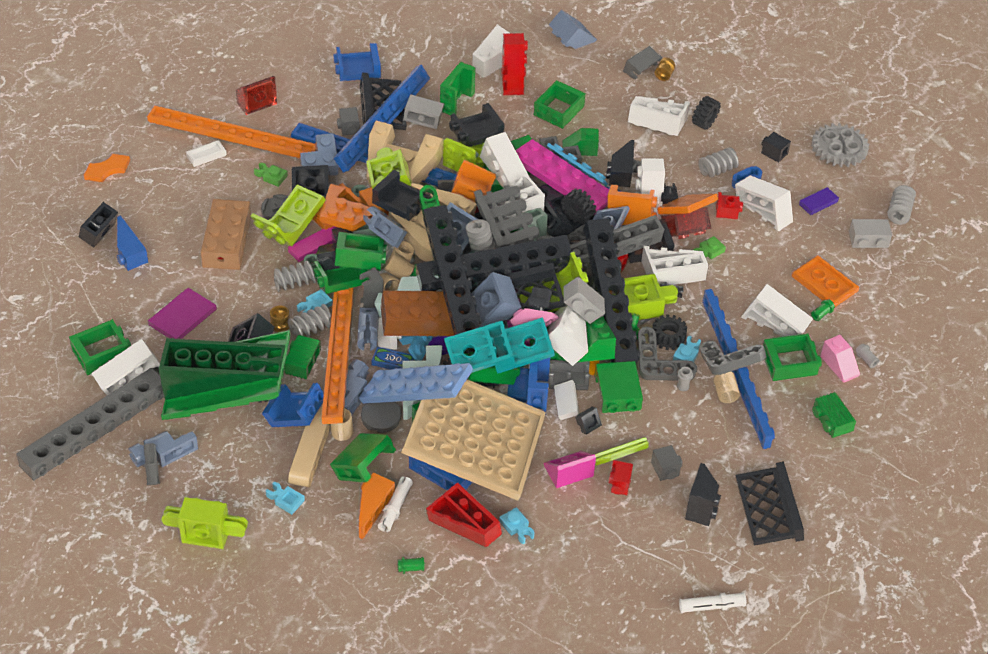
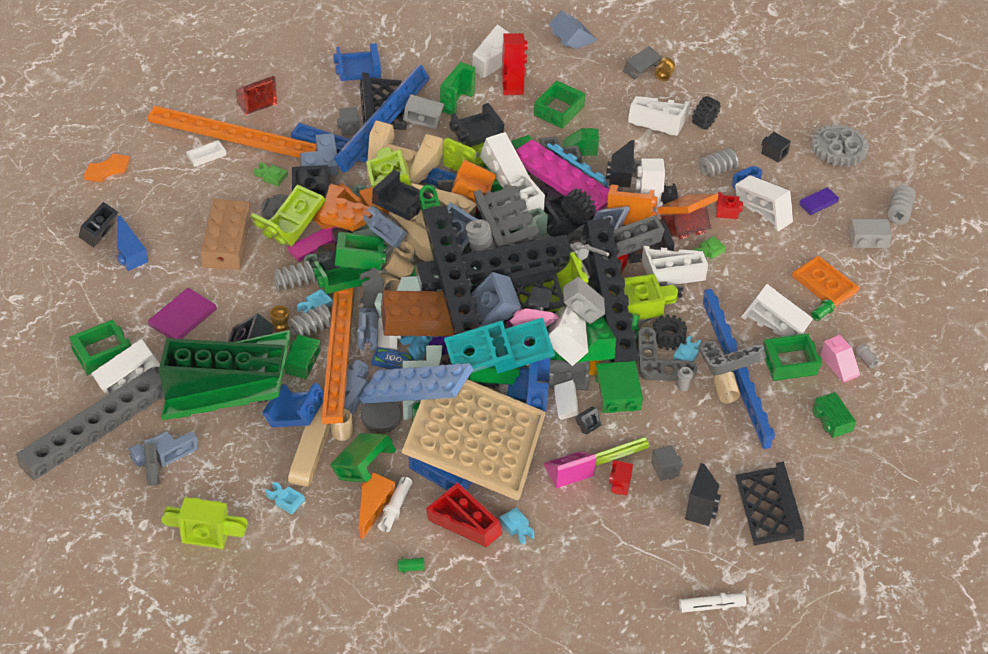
(582, 251): none -> light grey plant

